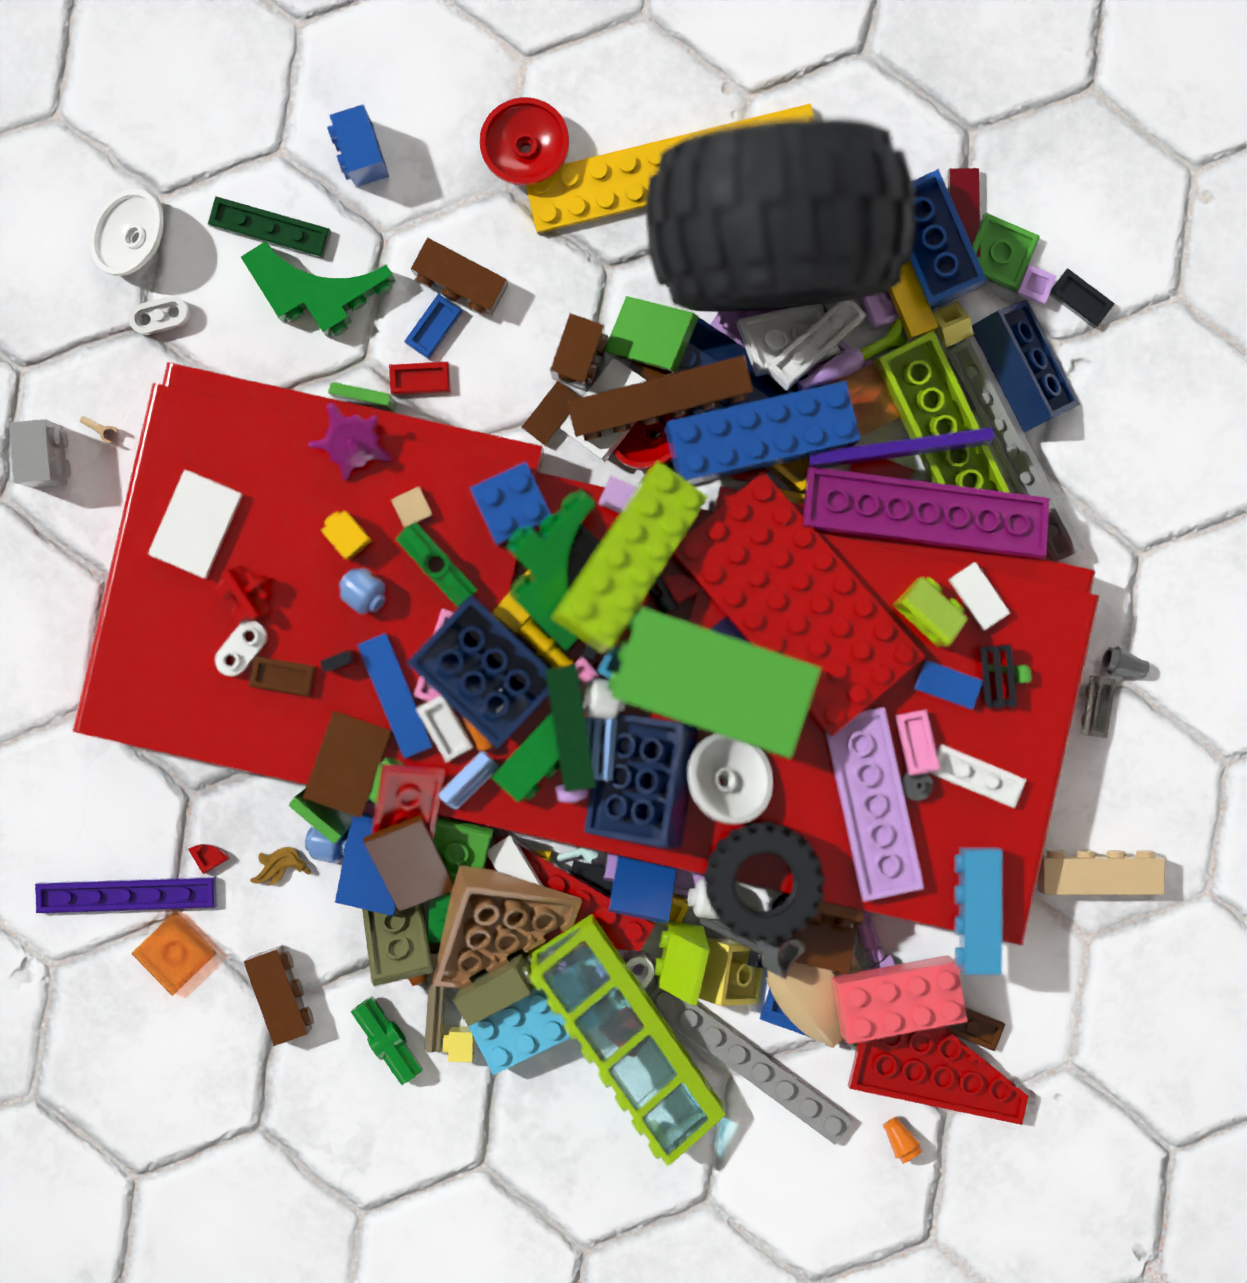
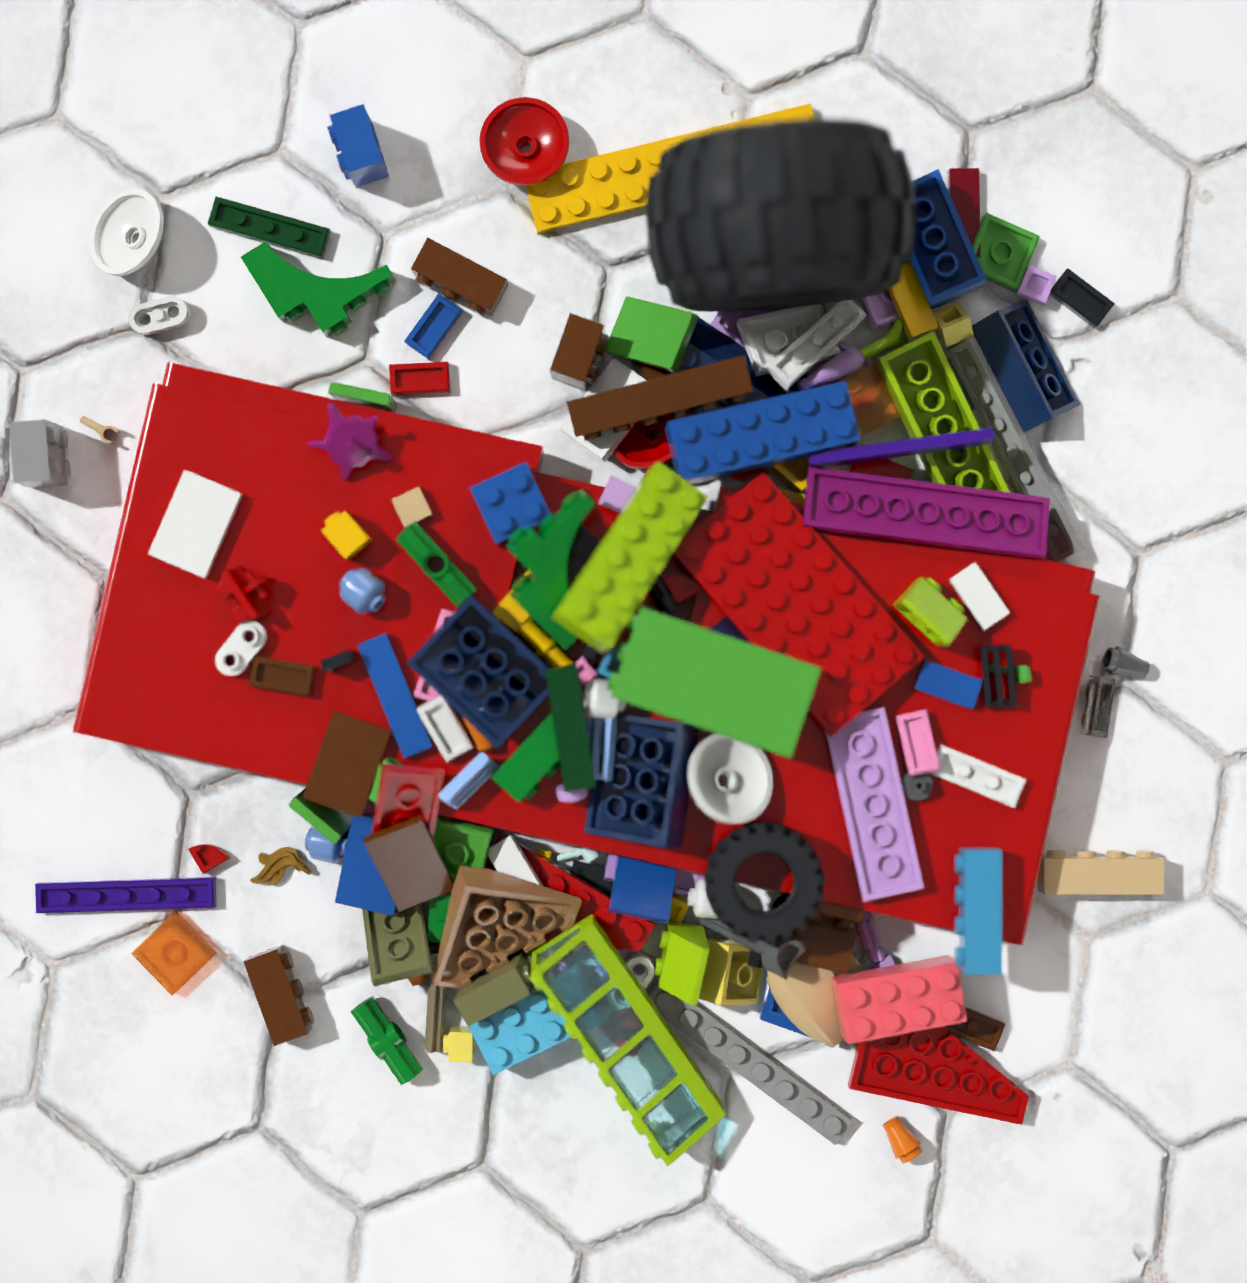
(549, 413): reddish brown tile -> none

